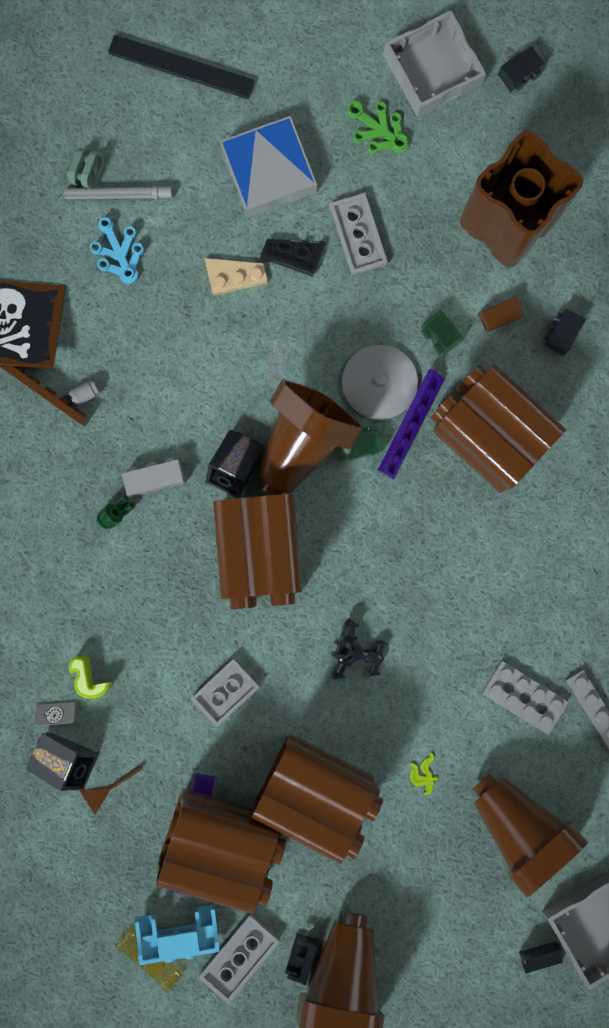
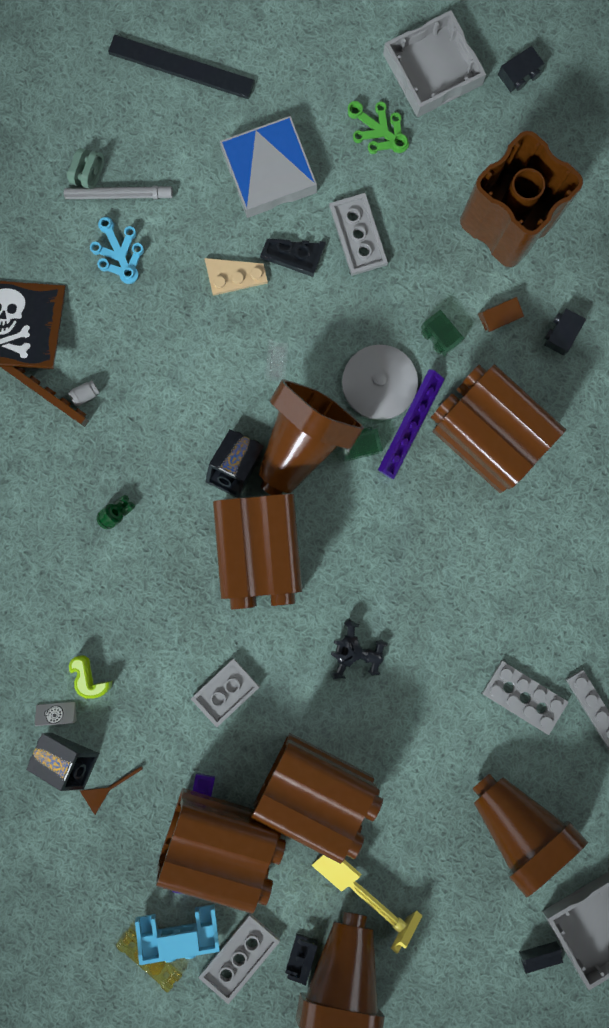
(153, 477): light grey brick -> none
(345, 876): none -> light yellow piece
(427, 780): lime piece -> none

